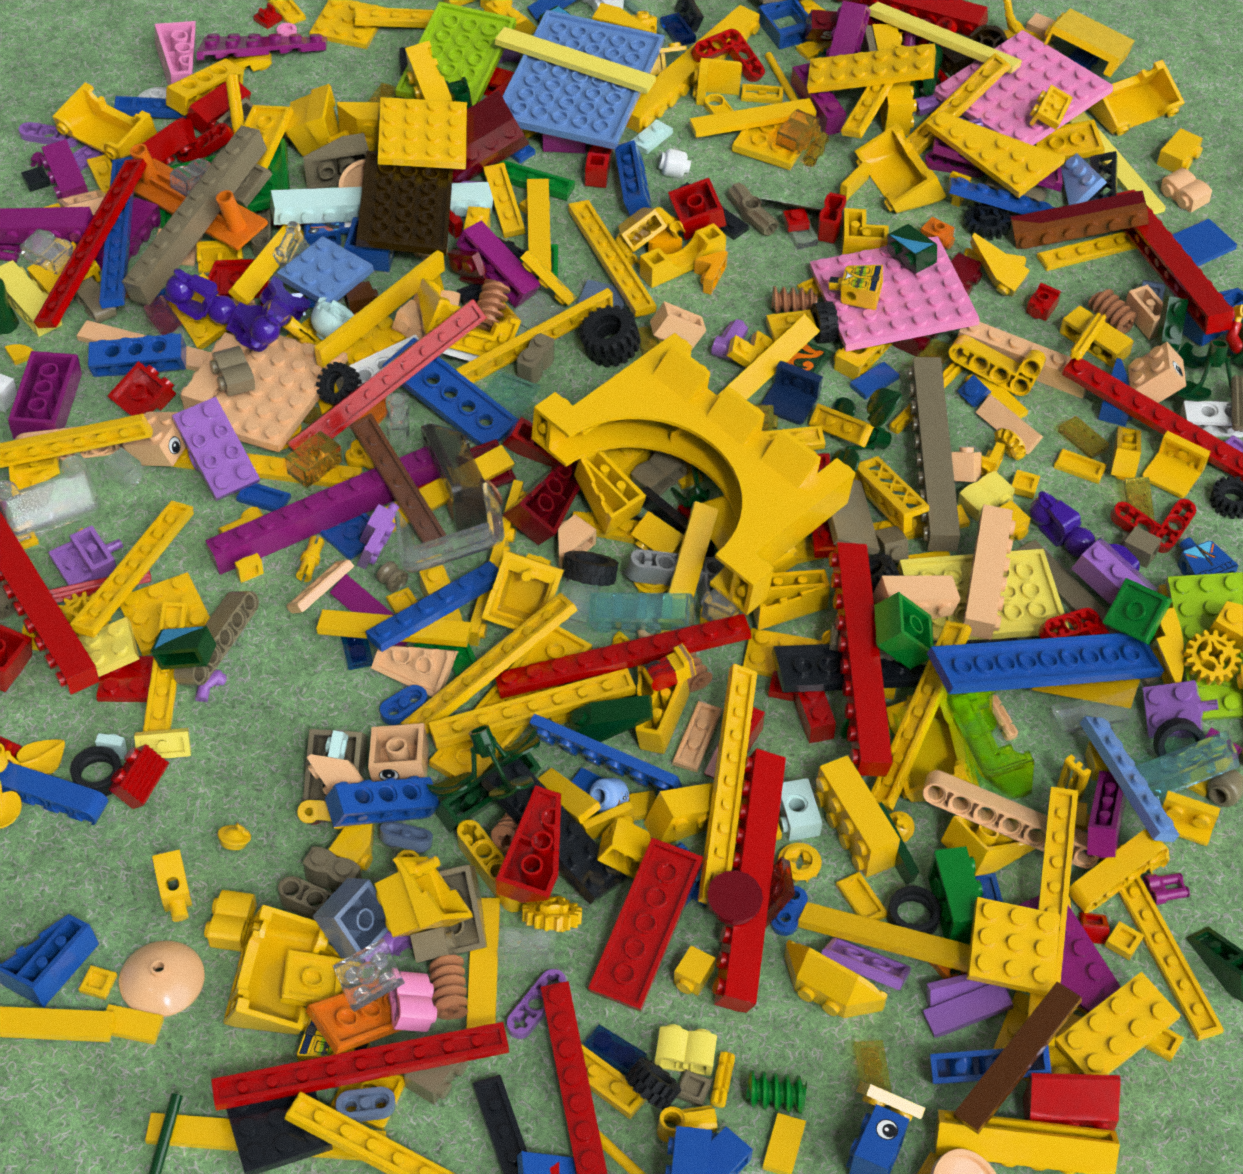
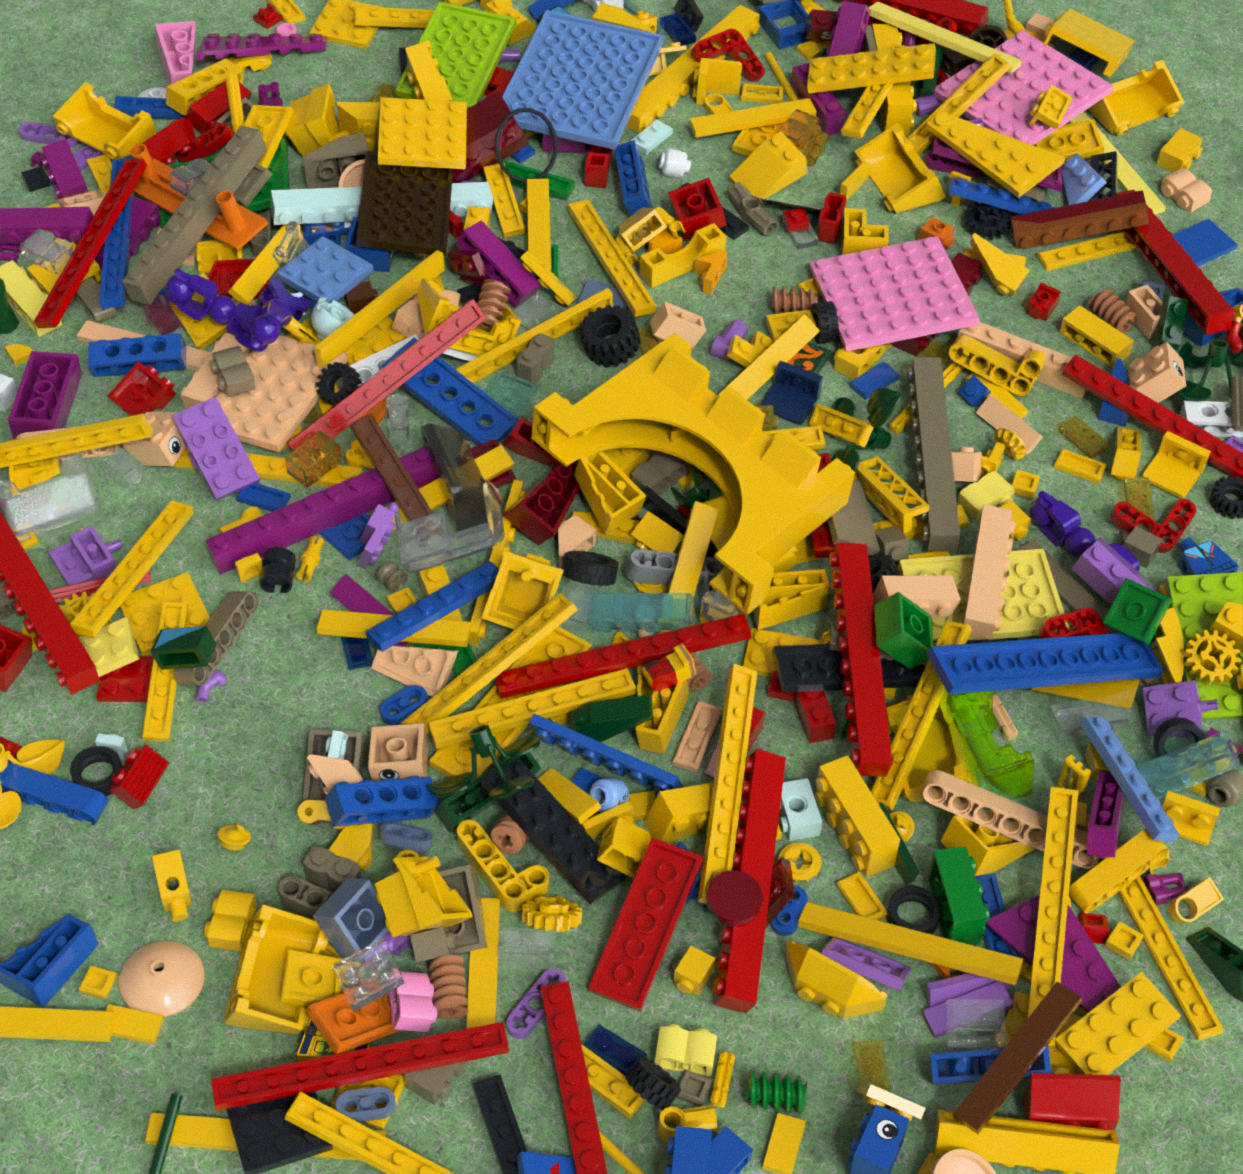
(167, 743): light yellow plate -> none
(275, 100): none -> magenta piece
(277, 570): none -> black wheel
(319, 586): light nougat tile -> none
(424, 540): none -> clear plate
(460, 91): dark green piece -> none
(496, 141): none -> black piece
(533, 855): red wedge -> none
(575, 60): light yellow tile -> none
(771, 167): none -> yellow slope
(859, 285): yellow torso -> none
(912, 248): dark green brick -> none
(975, 1015): none -> clear plate
(1013, 946): yellow plate -> none
(1087, 336): yellow axle -> none
(1199, 898): none -> yellow piece

